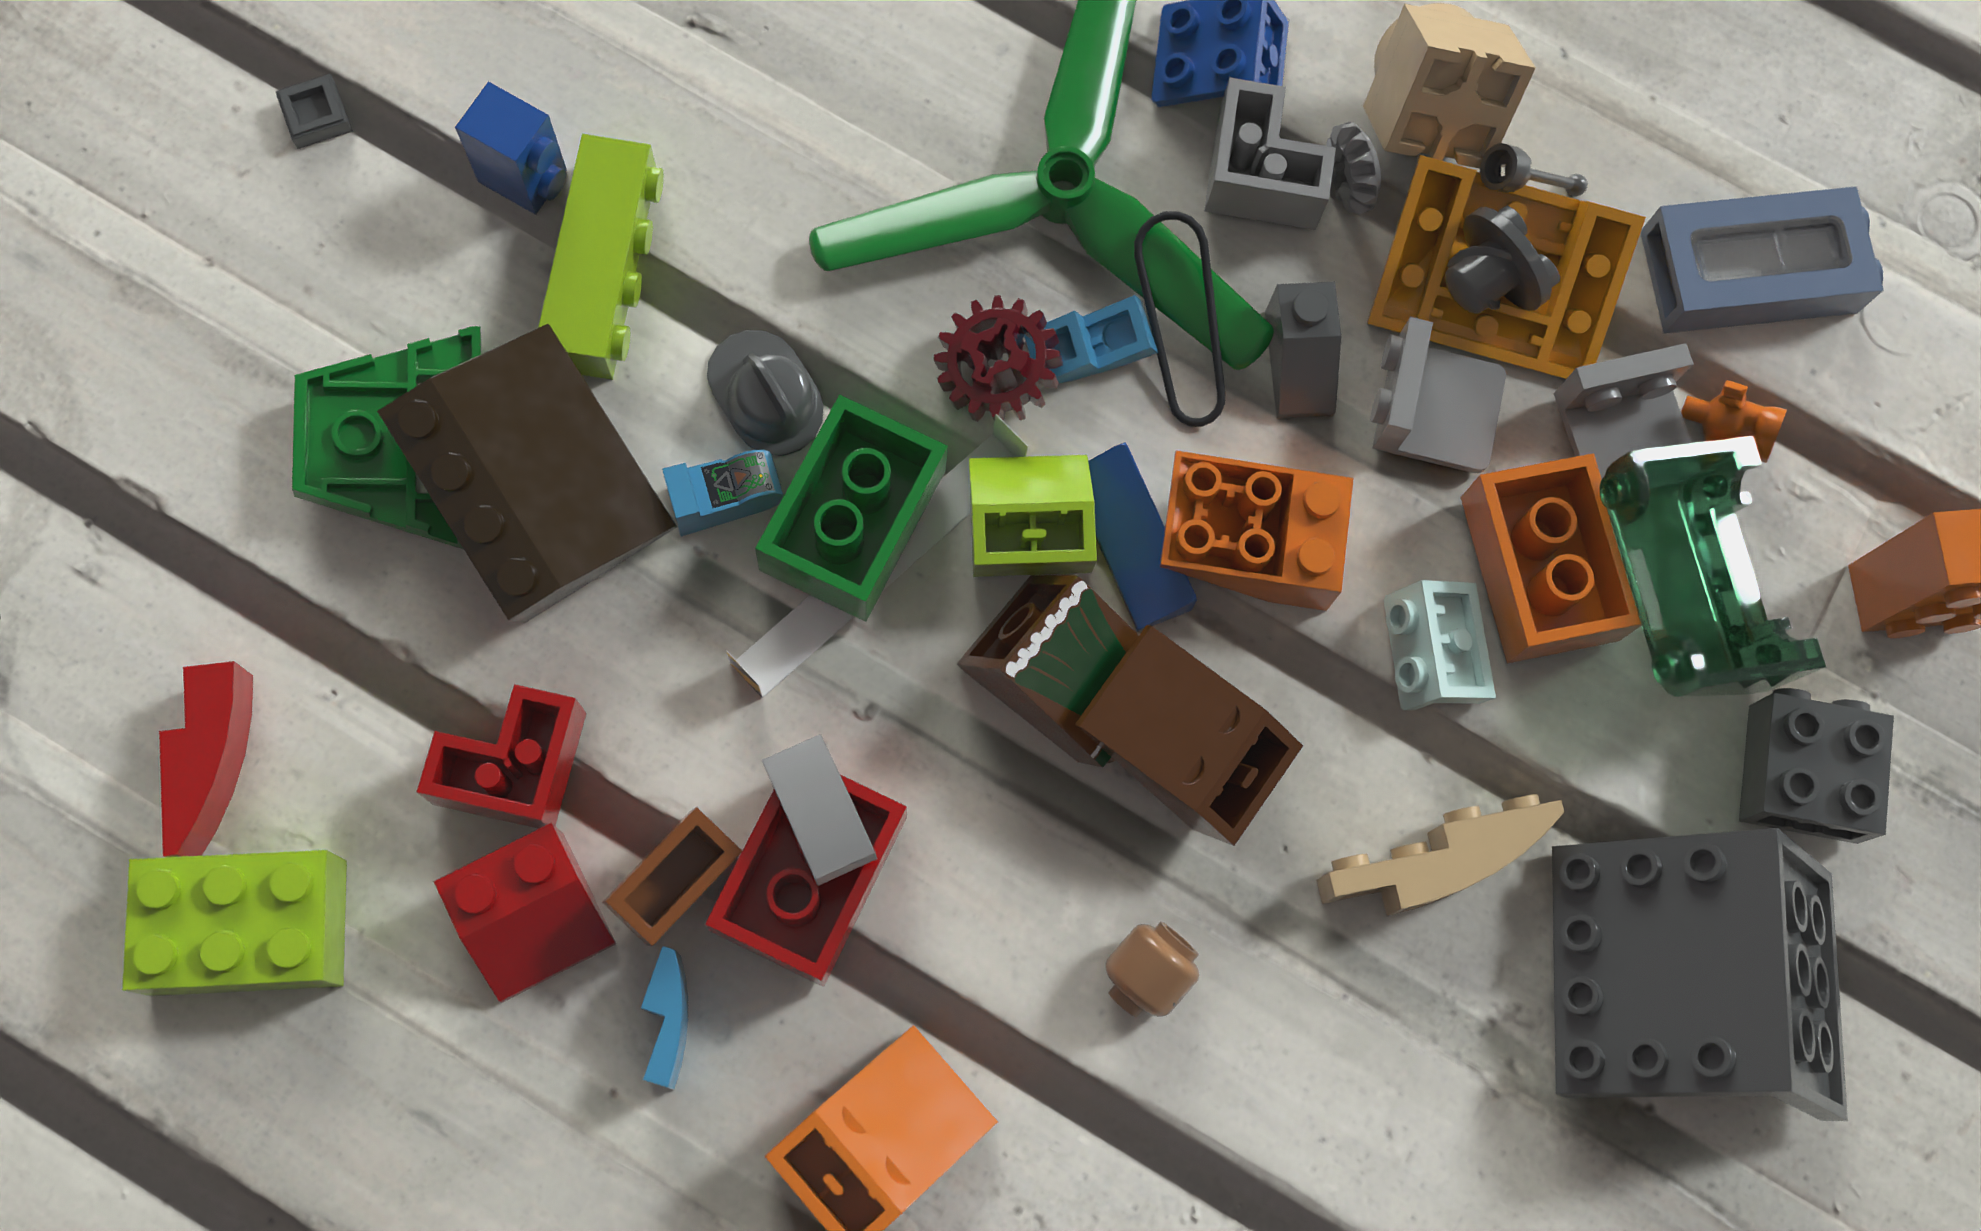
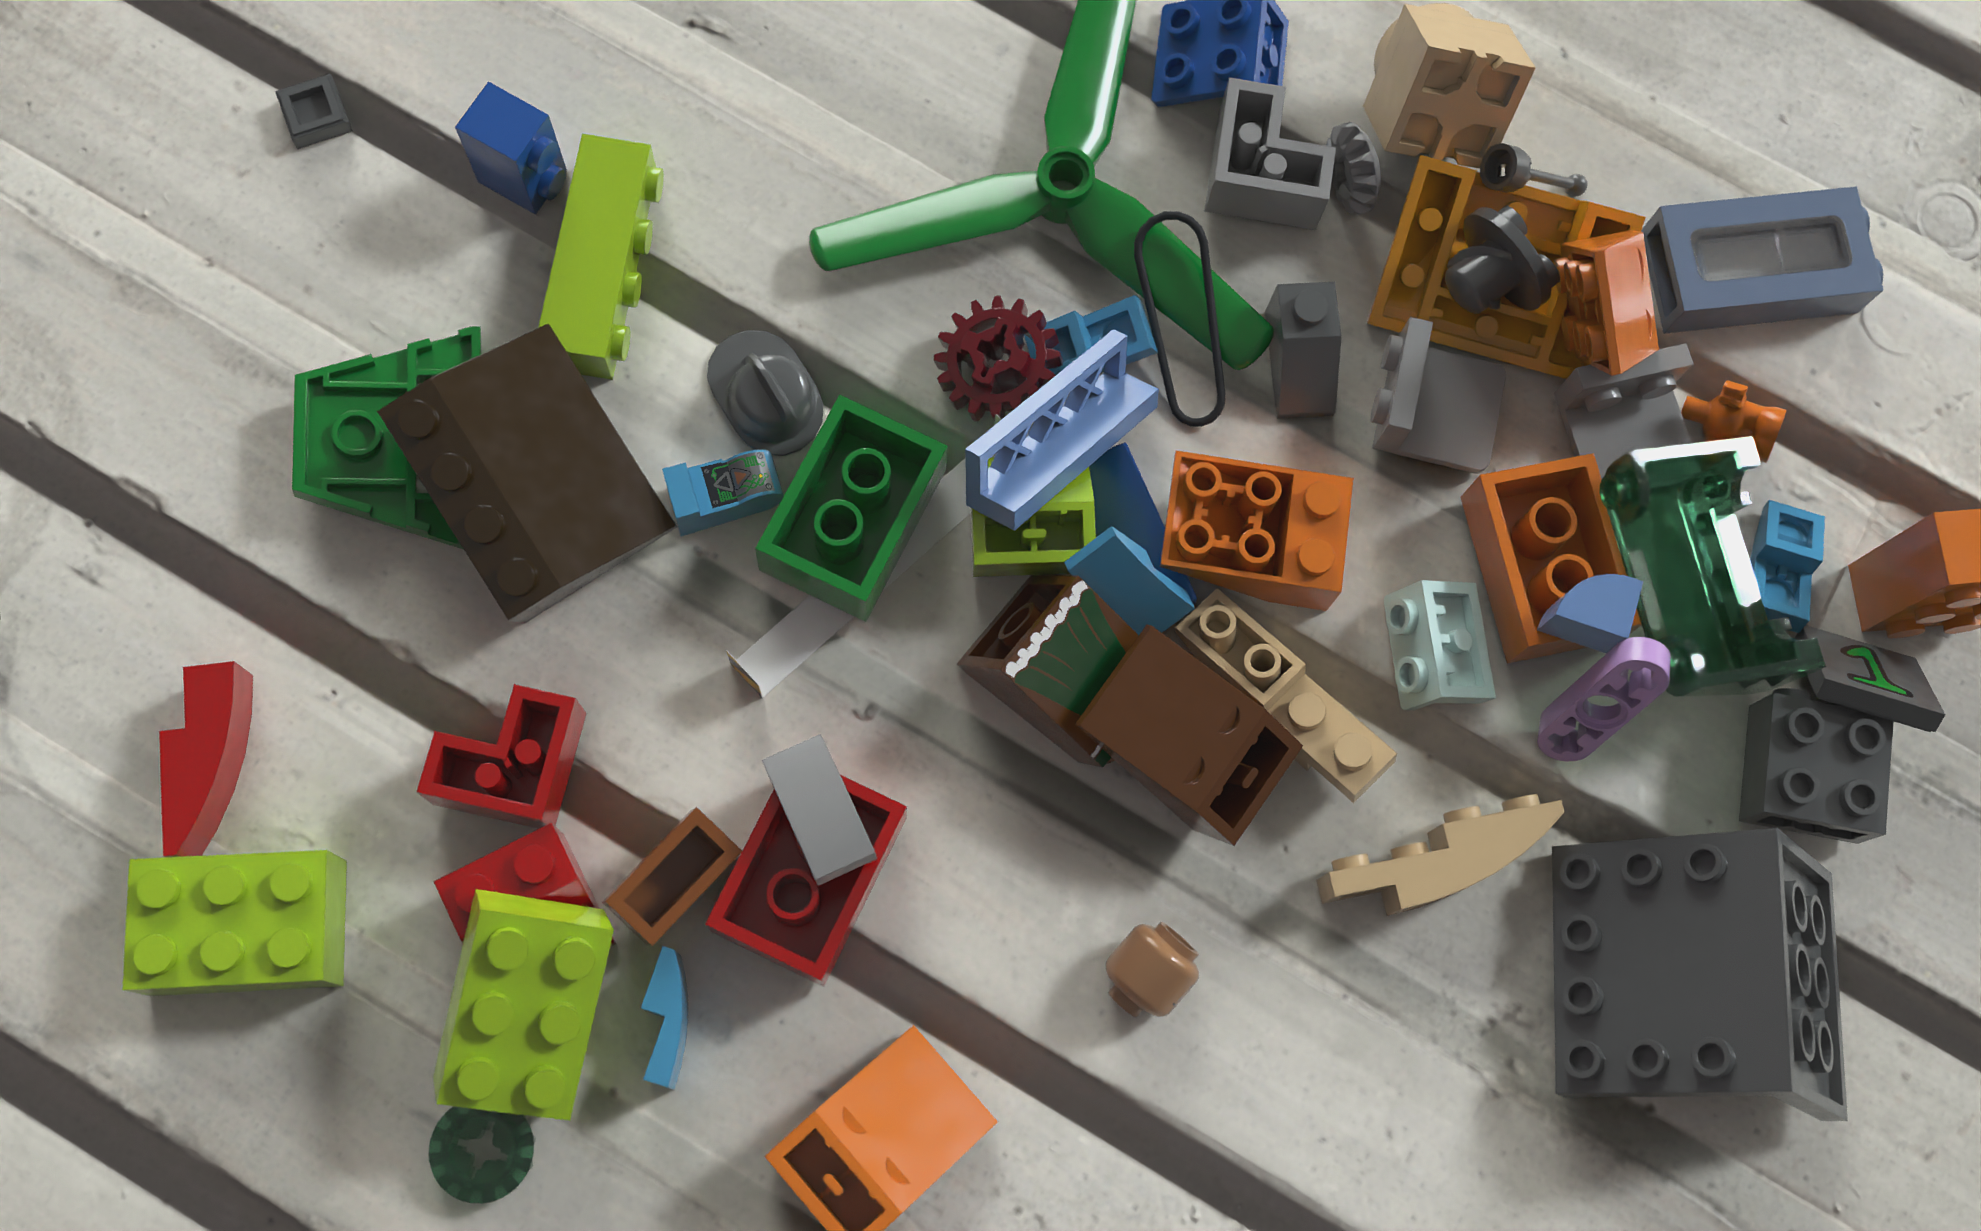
(454, 1164): none -> clear green gear
(522, 1006): none -> lime brick
(1062, 438): none -> medium blue fence
(1129, 582): none -> dark azure slope
(1276, 679): none -> tan slope
(1595, 612): none -> medium blue brick
(1608, 301): none -> orange slope
(1609, 678): none -> lavender beam
(1784, 558): none -> dark azure slope
(1873, 681): none -> dark grey tile

